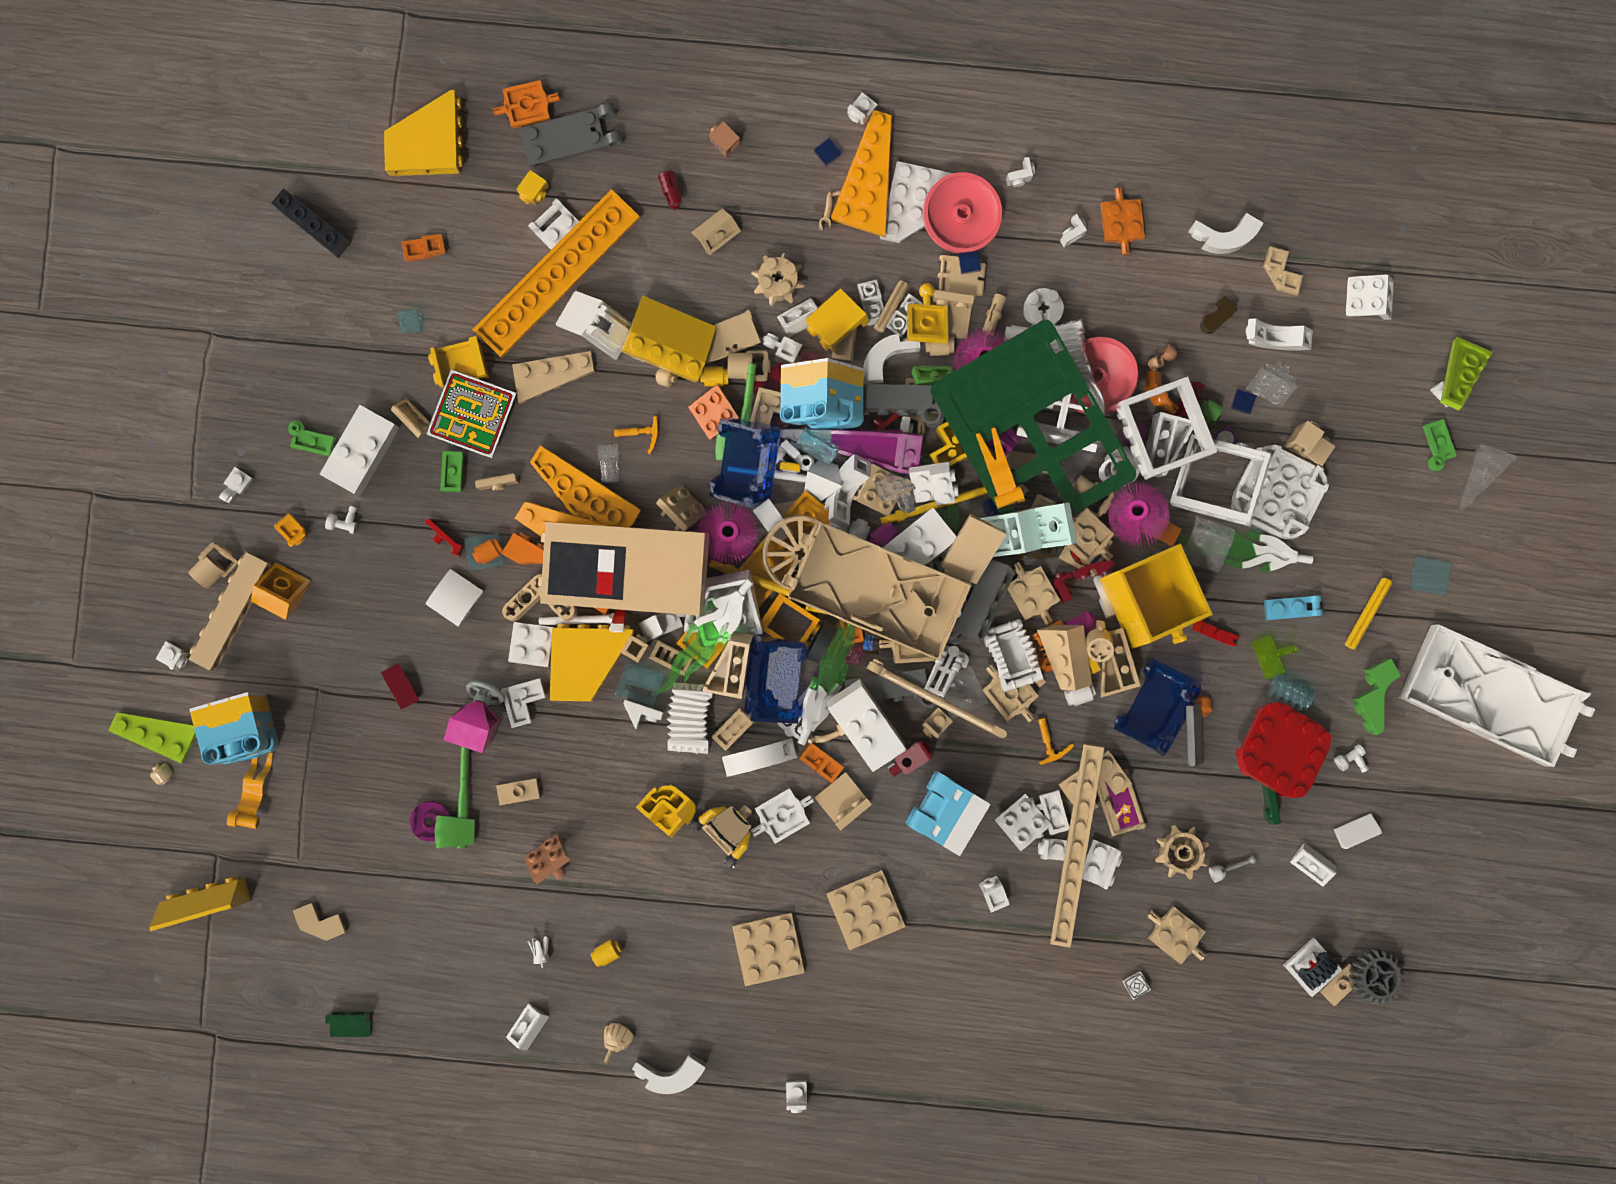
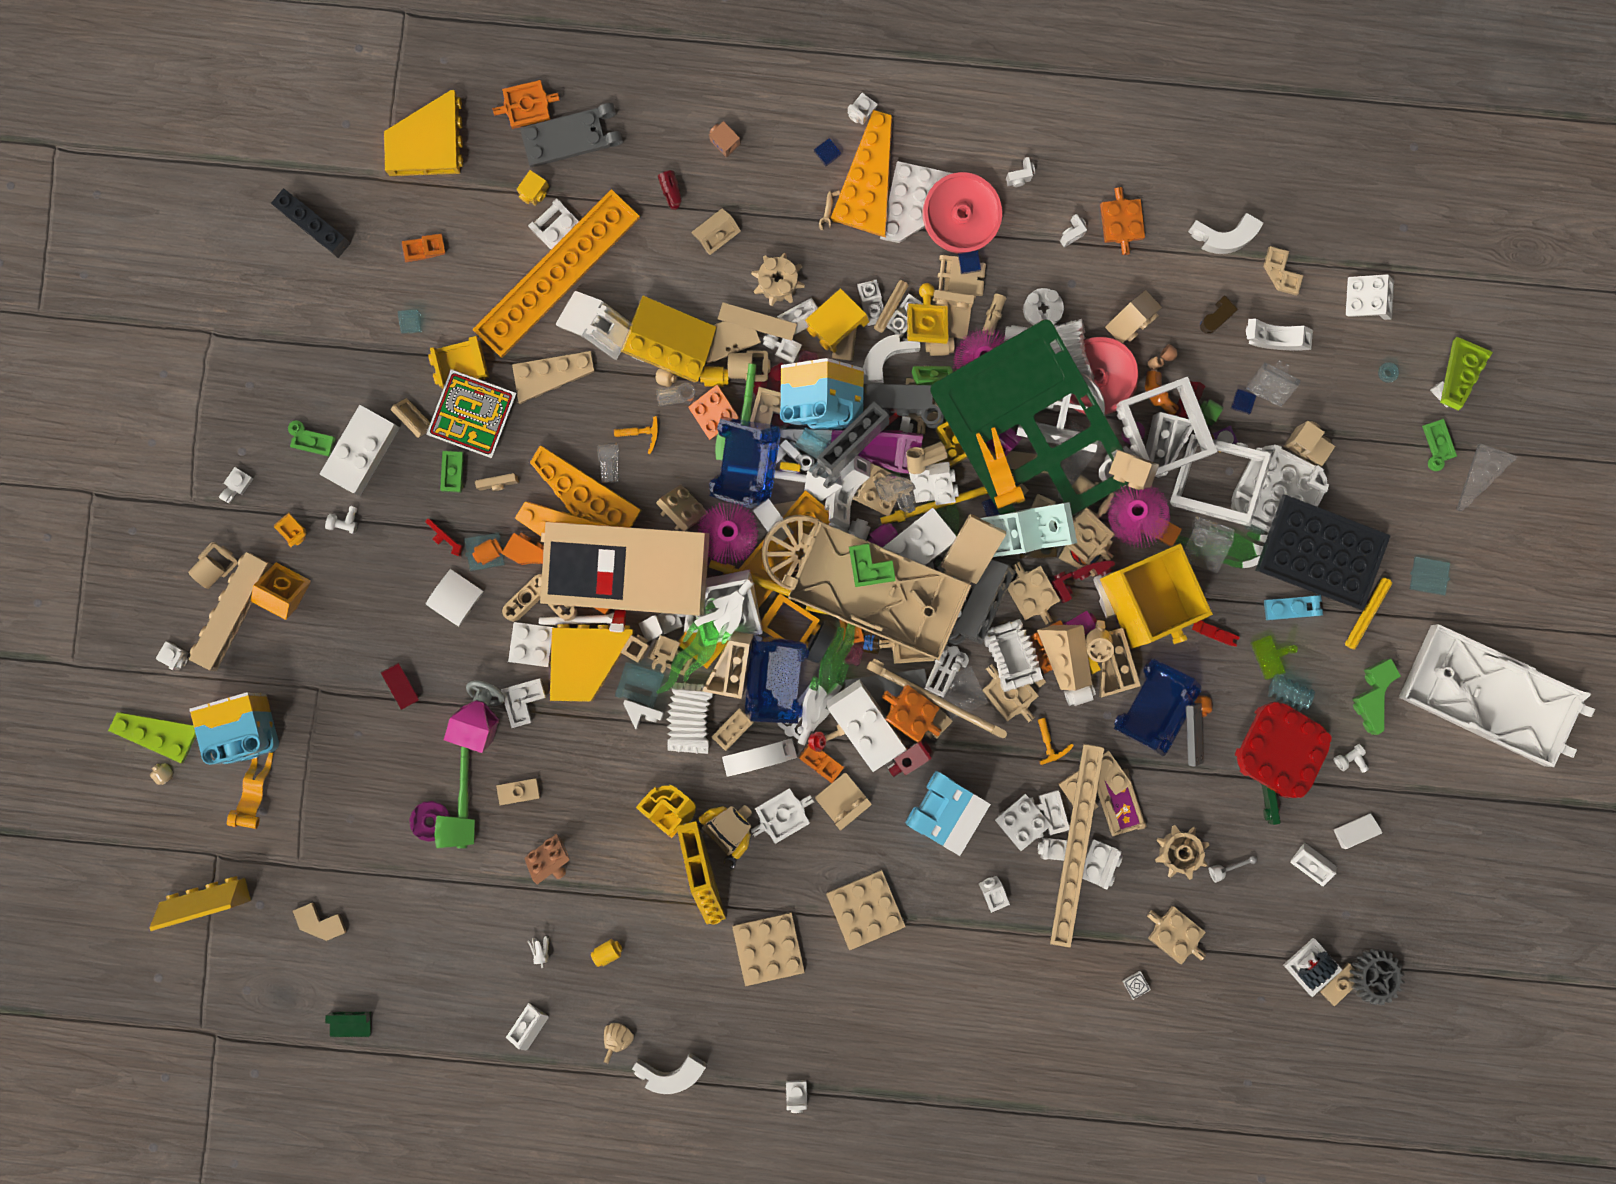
(665, 650): none -> tan plate
(673, 395): none -> clear piece
(700, 873): none -> yellow slope
(757, 321): none -> tan sticker
(817, 741): none -> red plate
(850, 443): none -> dark grey hinge
(865, 571): none -> bright green plate
(912, 713): none -> orange plate
(920, 458): none -> tan piece
(1134, 470): none -> tan brick
(1135, 315): none -> tan brick
(1322, 552): none -> black plate
(1393, 370): none -> clear light blue plate

